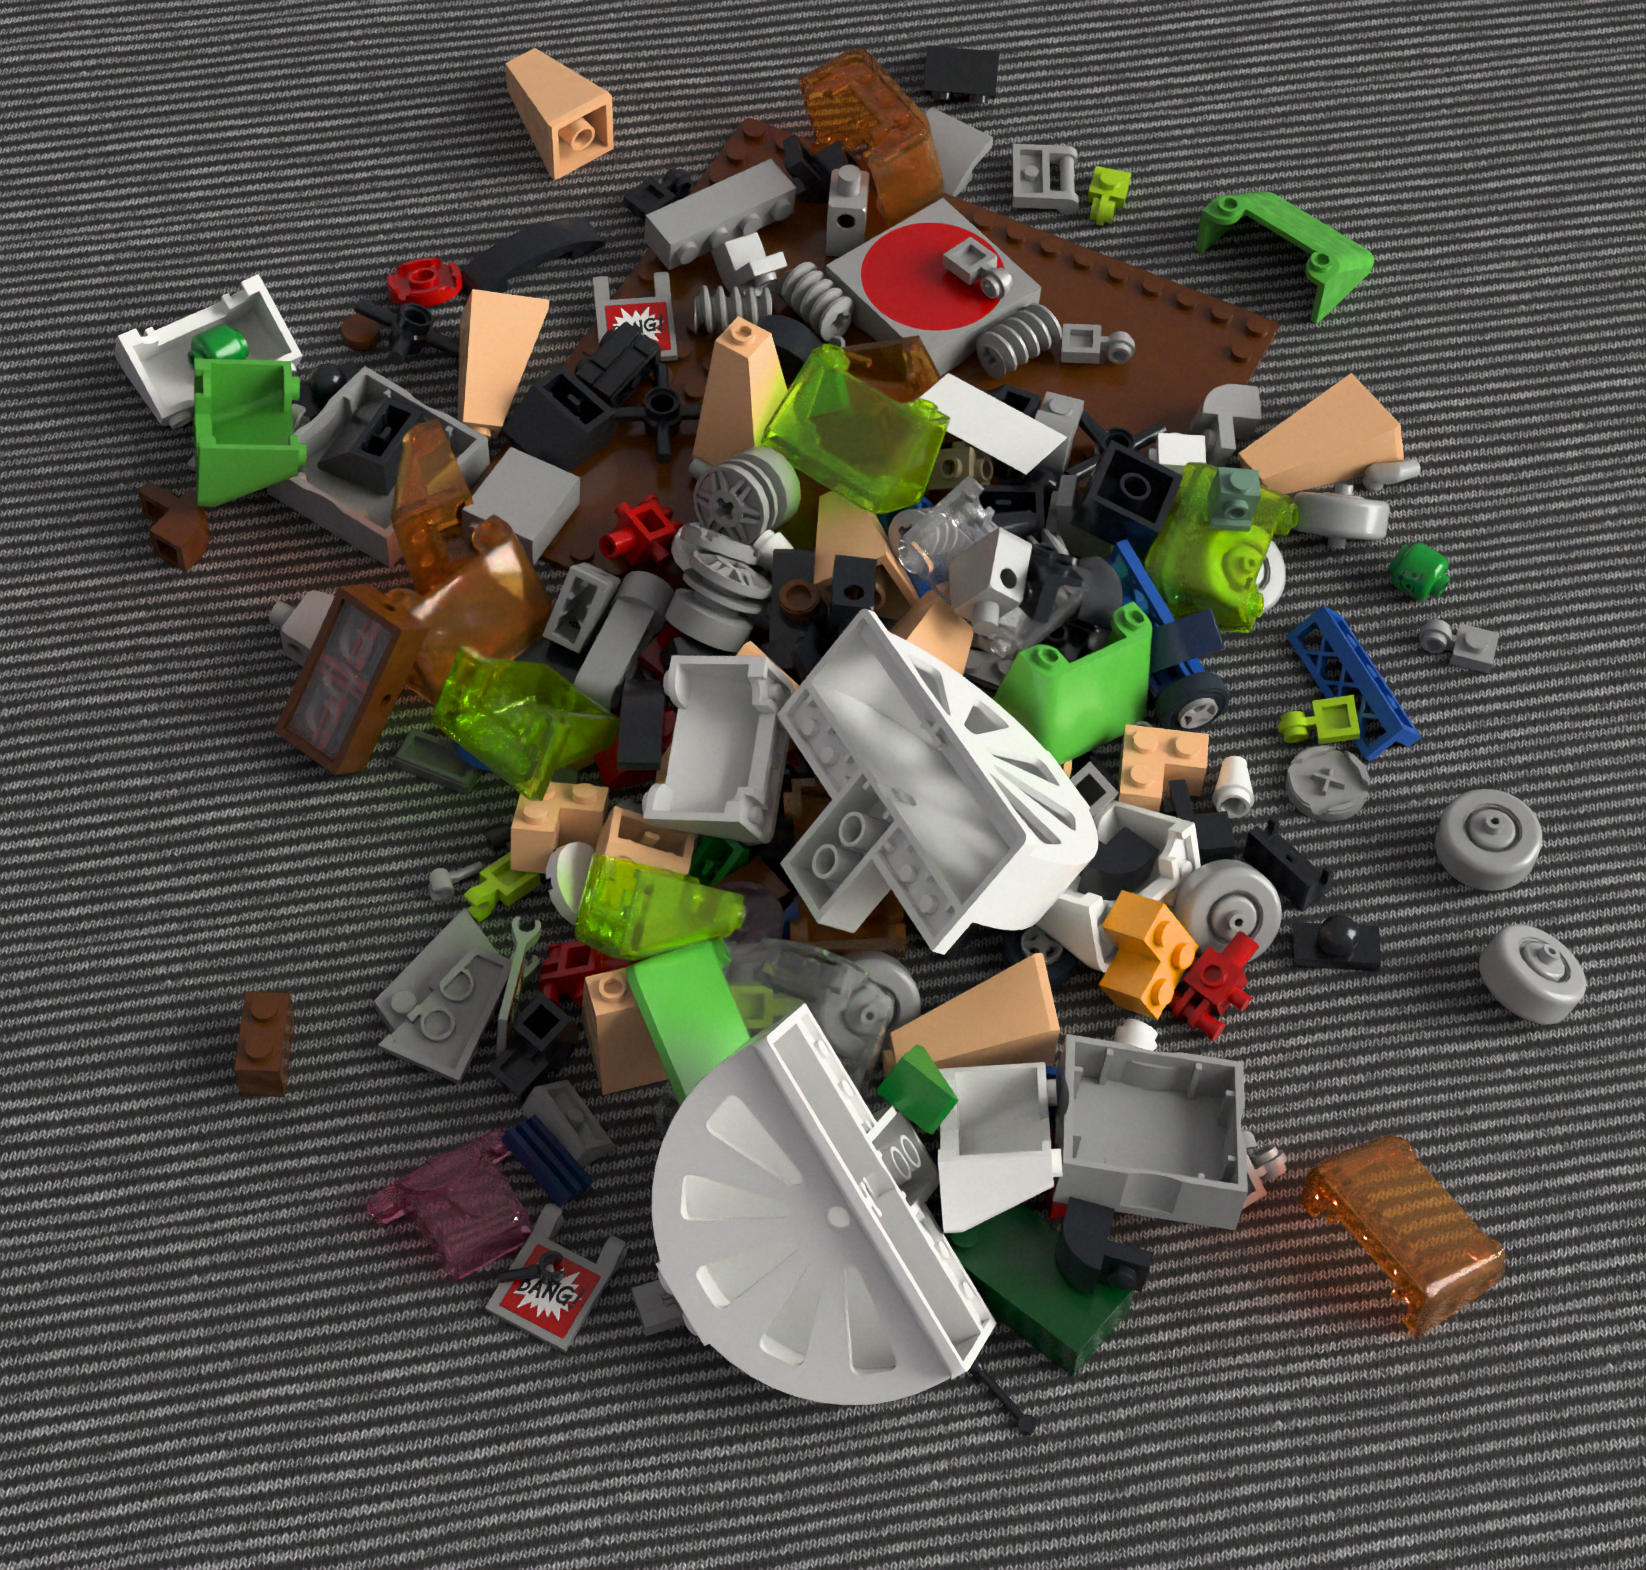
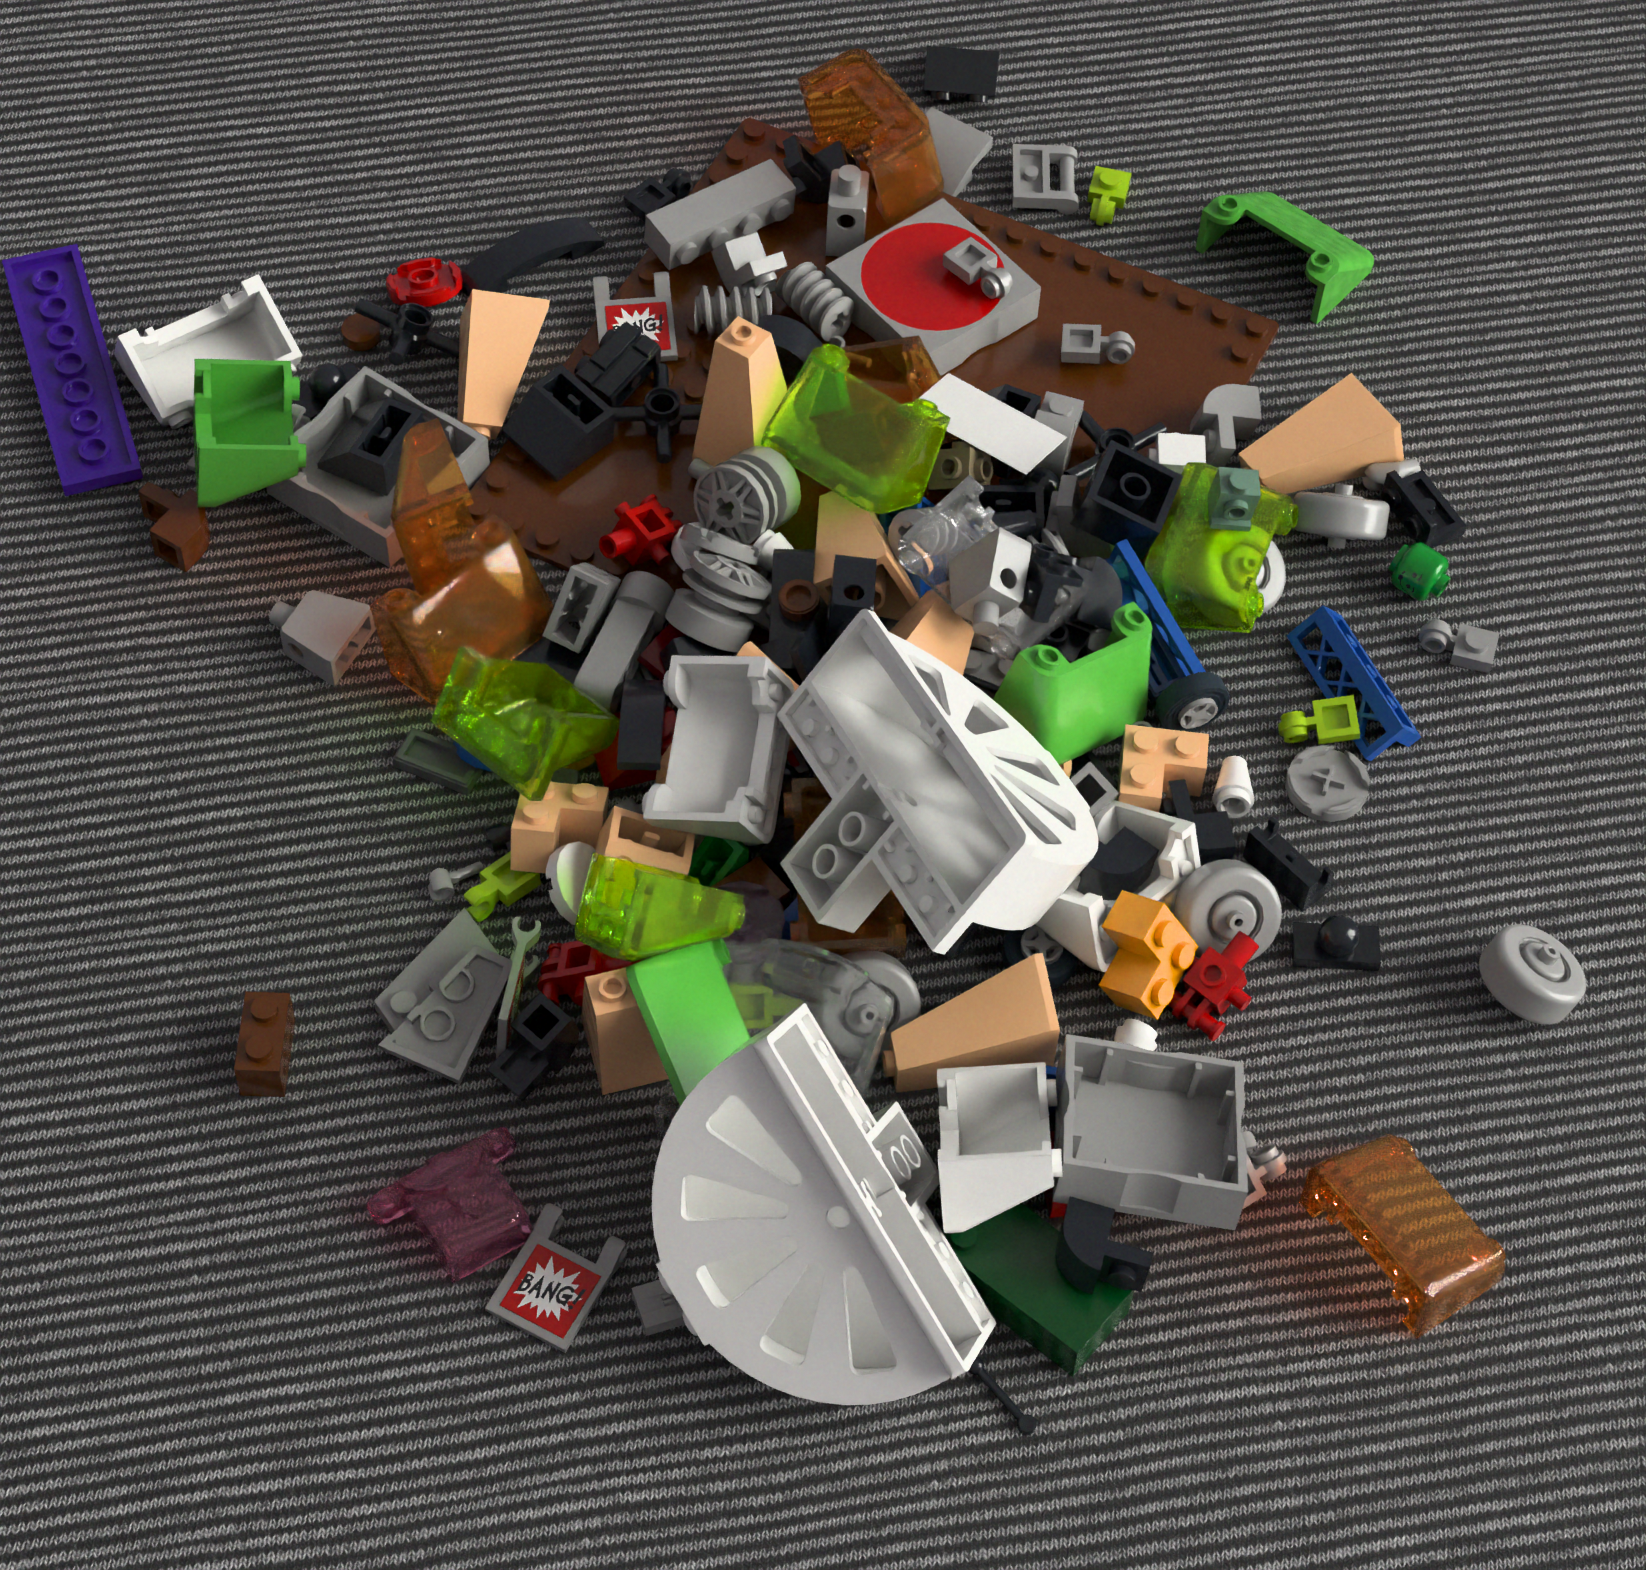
(72, 370): none -> dark purple plate
(218, 343): green head -> none
(351, 678): brick -> none
(529, 497): light grey brick -> none
(536, 1271): black hand -> none
(547, 1160): dark blue tile -> none
(561, 111): light nougat slope -> none
(569, 1121): light grey slope -> none
(919, 1090): green slope -> none
(1017, 340): light grey piece -> none
(1184, 640): dark blue slope -> none
(1422, 509): none -> black bracket
(1488, 839): light grey wheel -> none

